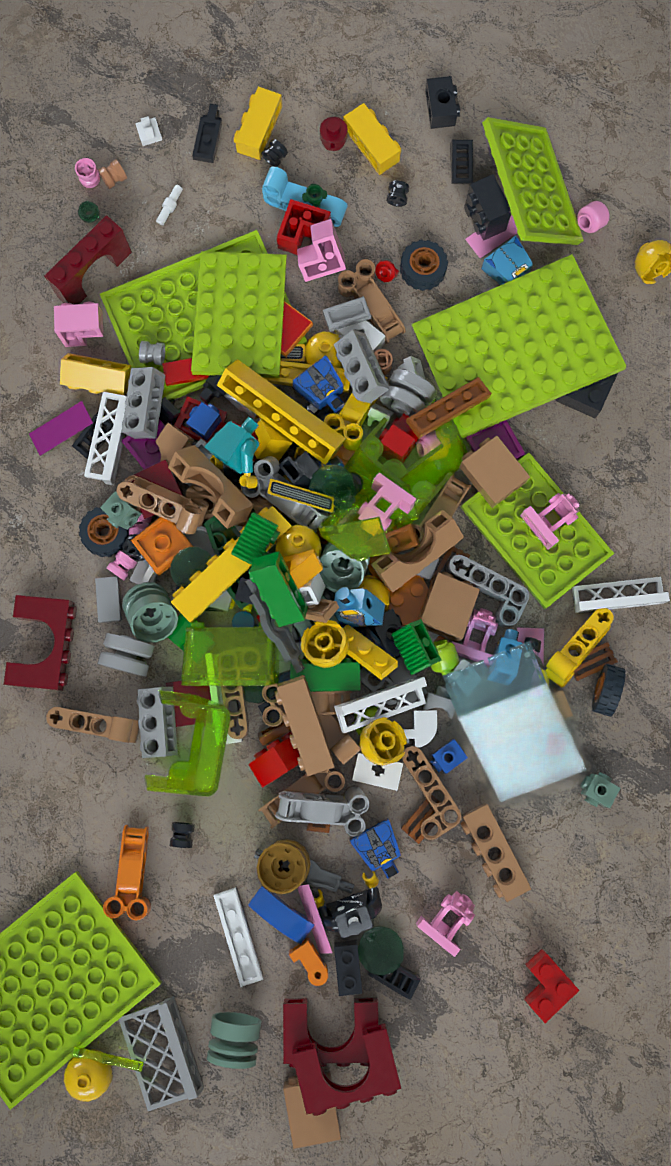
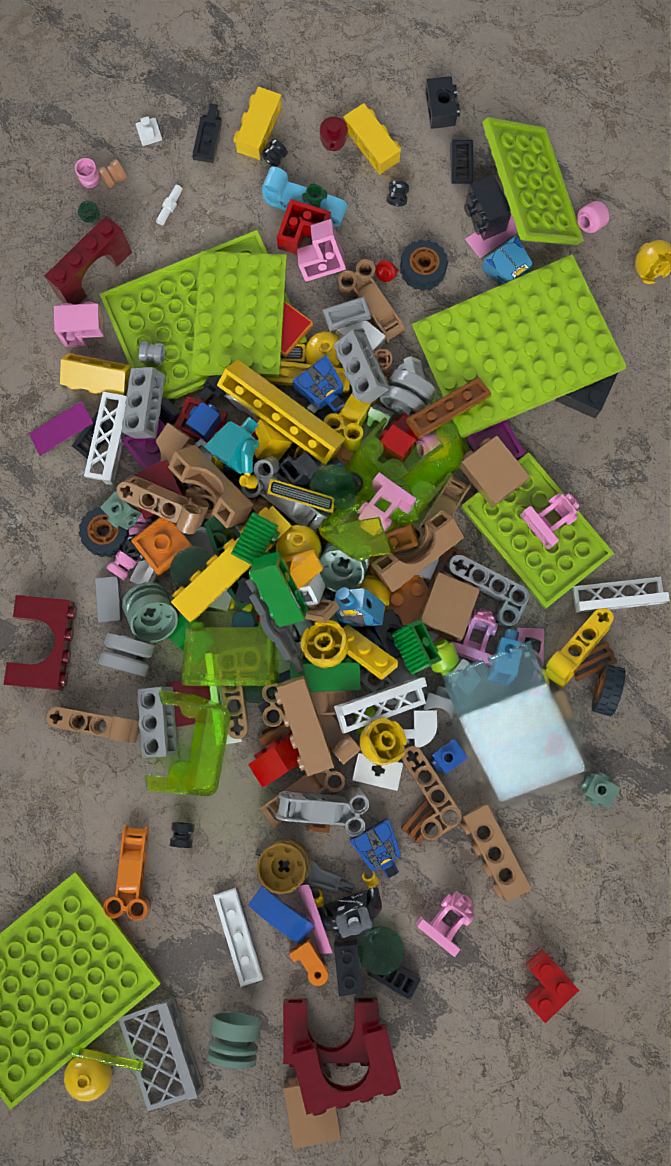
(180, 372): red tile -> none

